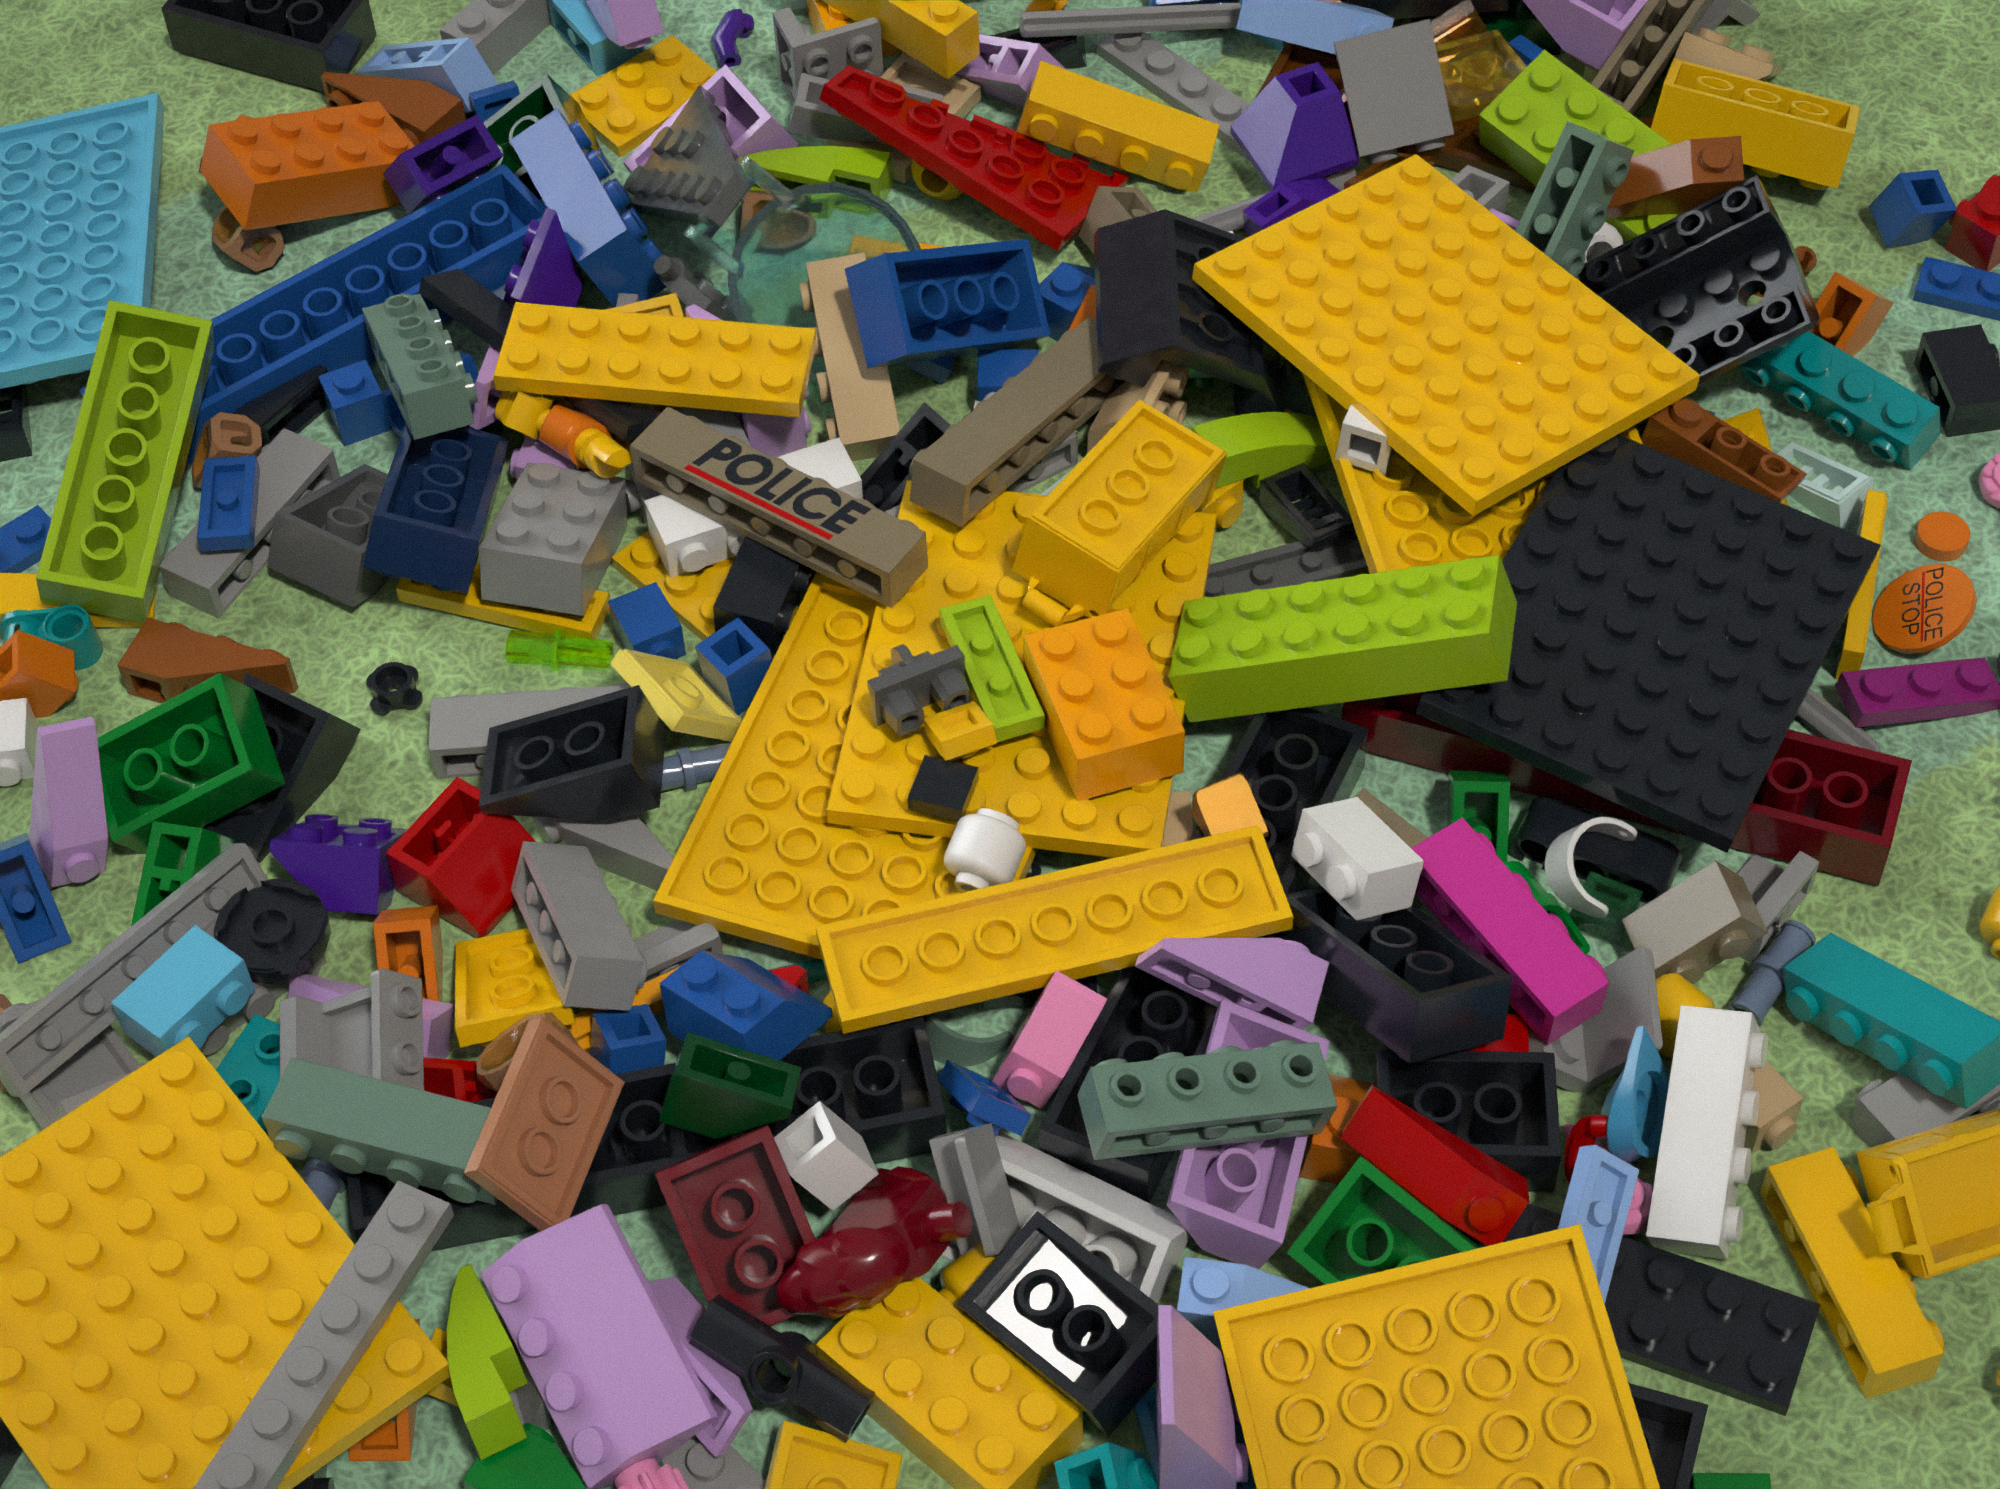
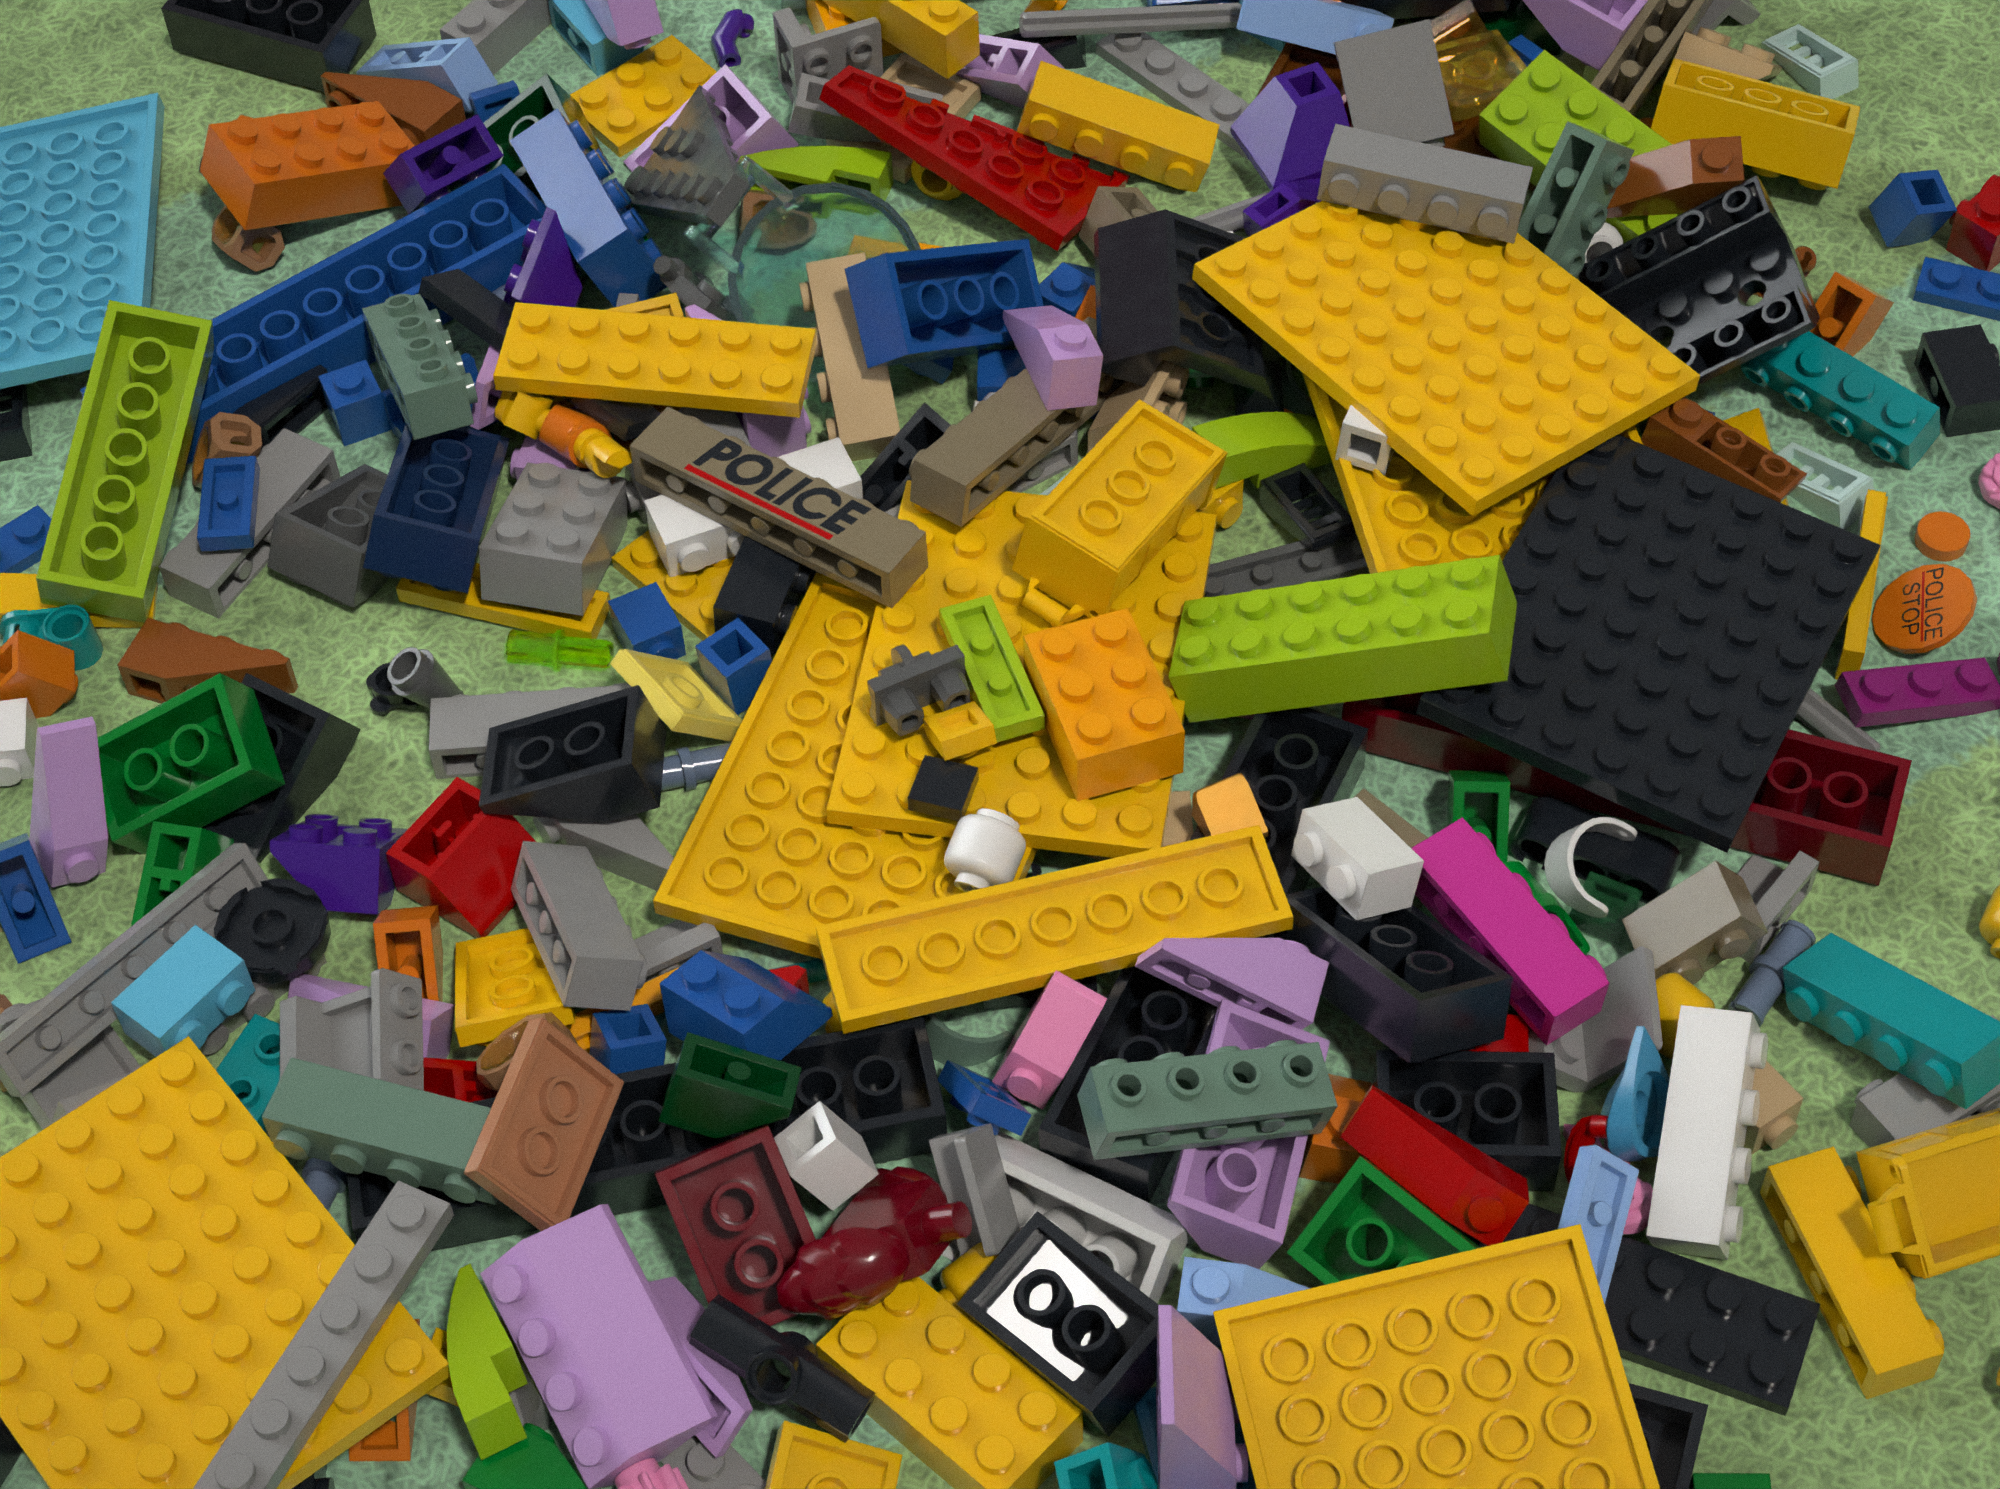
(420, 677): none -> dark grey cone
(1057, 354): none -> lavender slope
(1424, 183): none -> light grey brick
(1833, 80): none -> light aqua slope

